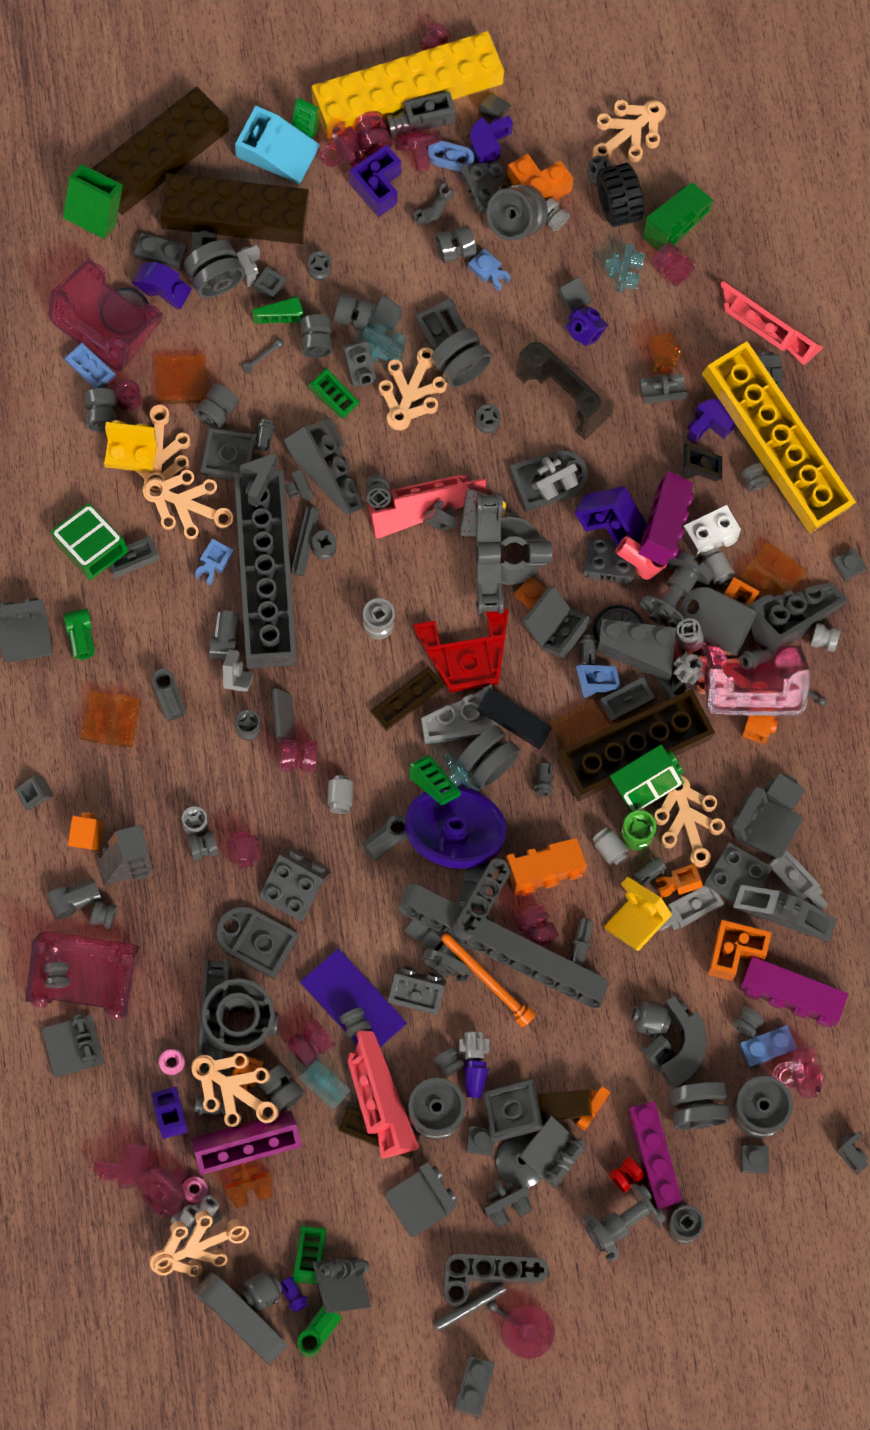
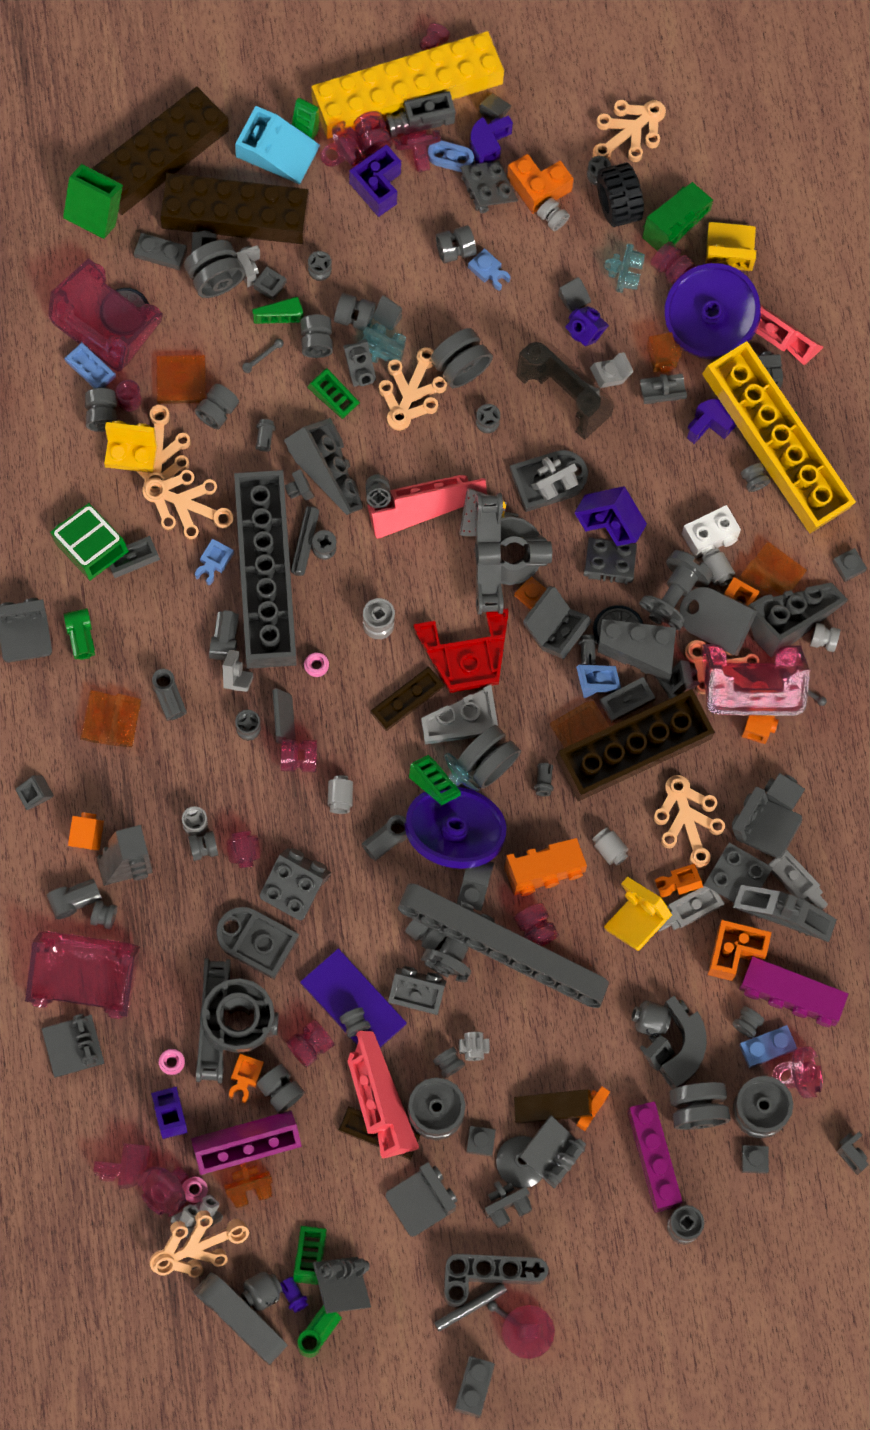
(56, 975): dark grey wheel -> none
(162, 280): dark purple brick -> none
(211, 1104): dark grey pin -> none
(226, 452): dark grey plate -> none
(231, 1087): light nougat plant -> none
(261, 472): dark grey slope -> none
(316, 657): none -> bright pink plate
(325, 1084): clear light blue hips -> none
(432, 213): dark grey arm -> none
(434, 325): dark grey plate -> none
(440, 519): dark grey tile -> none
(475, 1077): dark purple cone -> none
(483, 900): dark grey beam -> none
(513, 1110): dark grey plate -> none
(514, 718): black tile -> none
(517, 212): dark grey wheel -> none
(522, 1013): orange piece -> none
(581, 941): dark grey axle -> none
(613, 371): none -> light grey bracket
(615, 1226): dark grey piece -> none
(626, 1174): red wheel -> none
(629, 549): coral piece -> none
(638, 830): bright green wheel -> none
(648, 778): green brick -> none
(650, 871): dark grey pin -> none
(666, 519): magenta brick -> none
(689, 668): light grey gear -> none
(690, 634): light grey wheel -> none
(701, 463): black slope -> none
(712, 310): none -> dark purple dish
(731, 245): none -> yellow bracket
(750, 660): dark grey pin -> none

